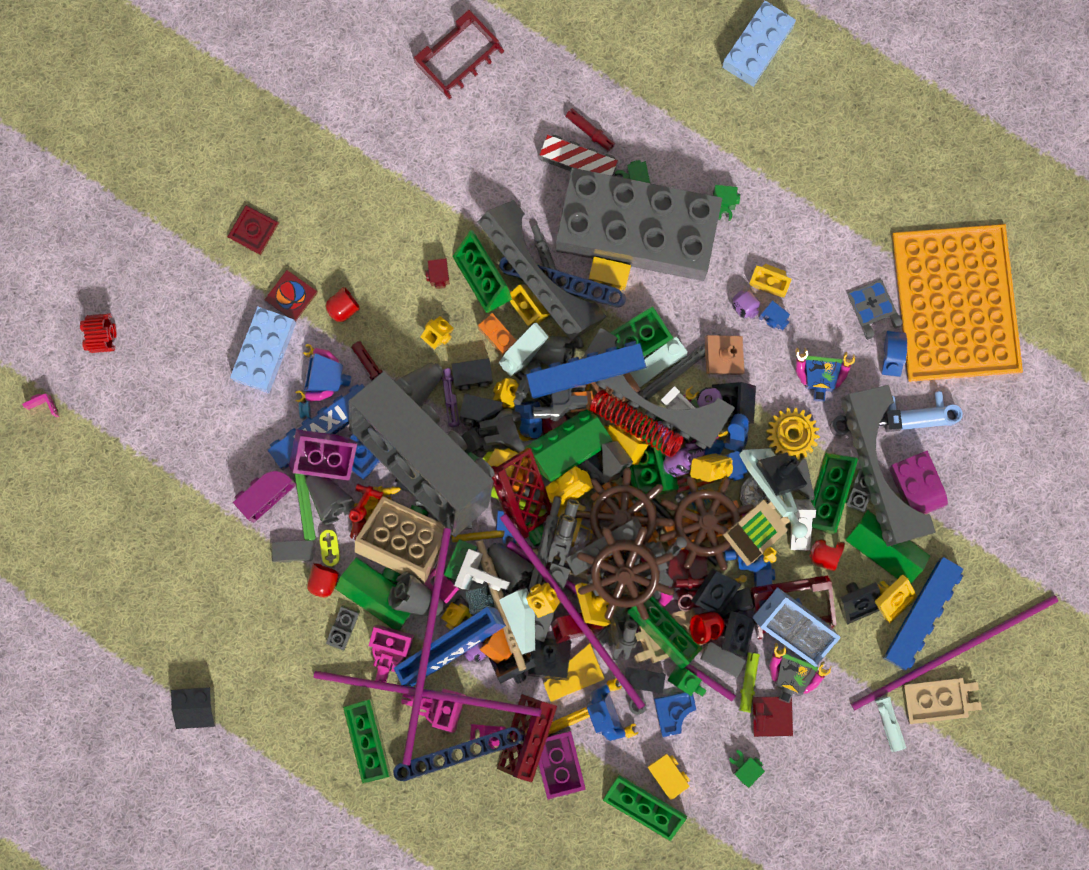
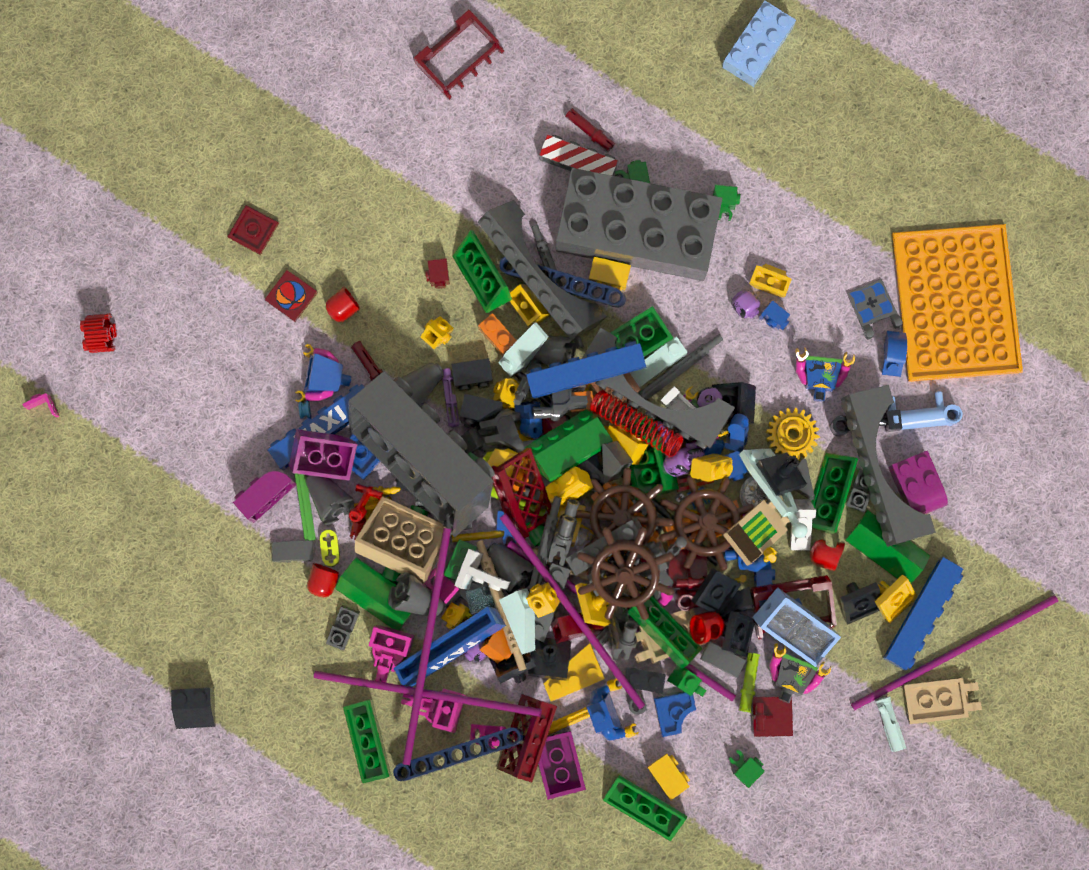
(263, 350): light blue brick -> none
(724, 355): nougat tile -> none

